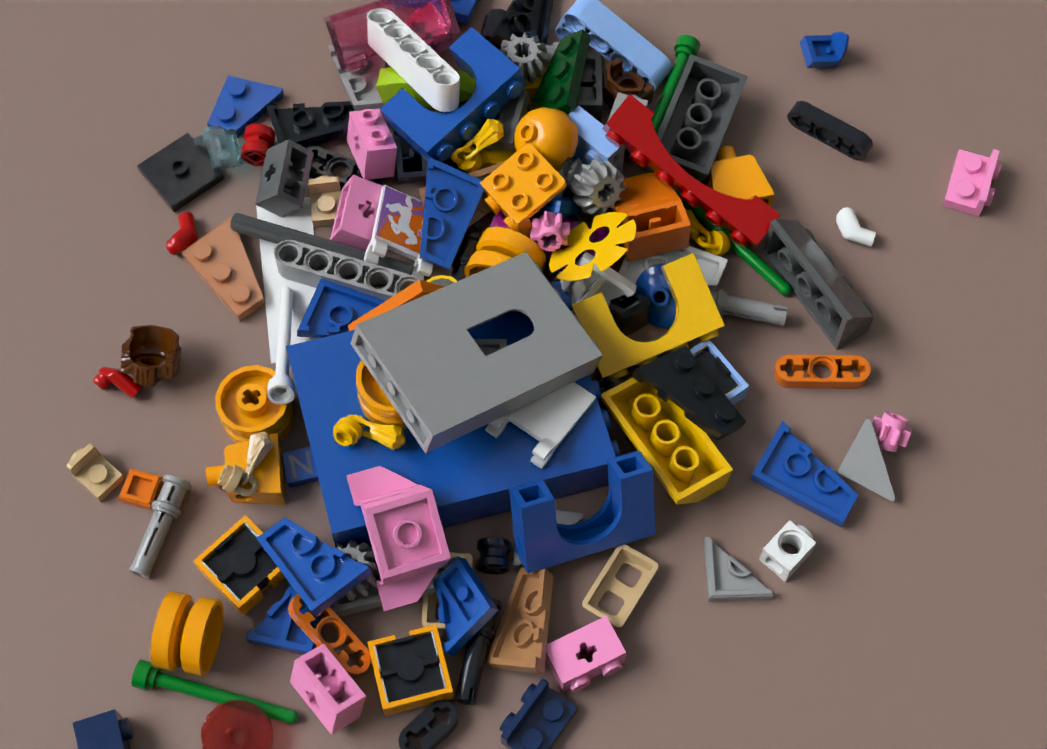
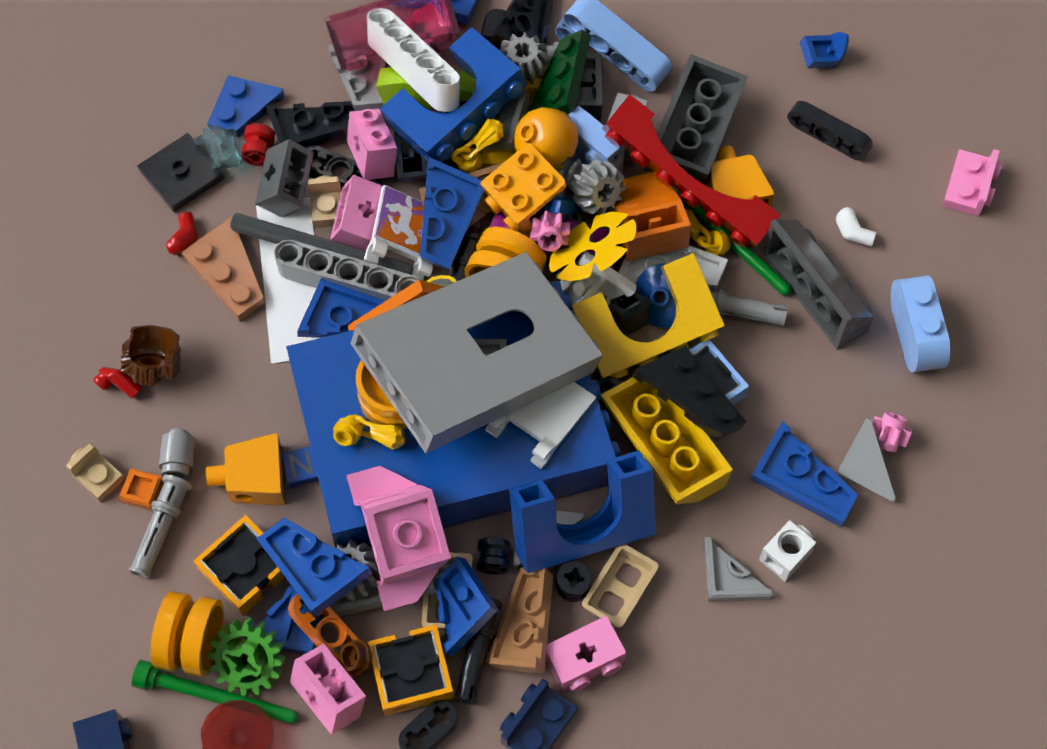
(177, 453): none -> light grey brick
(231, 653): none -> bright green gear
(246, 407): light orange wheel -> none
(258, 448): tan piece -> none
(281, 386): white piece -> none
(356, 656): none -> reddish brown plate
(573, 589): none -> black wheel
(618, 81): reddish brown hair -> none
(683, 48): green piece -> none
(845, 362): orange beam -> none
(920, 323): none -> light blue brick

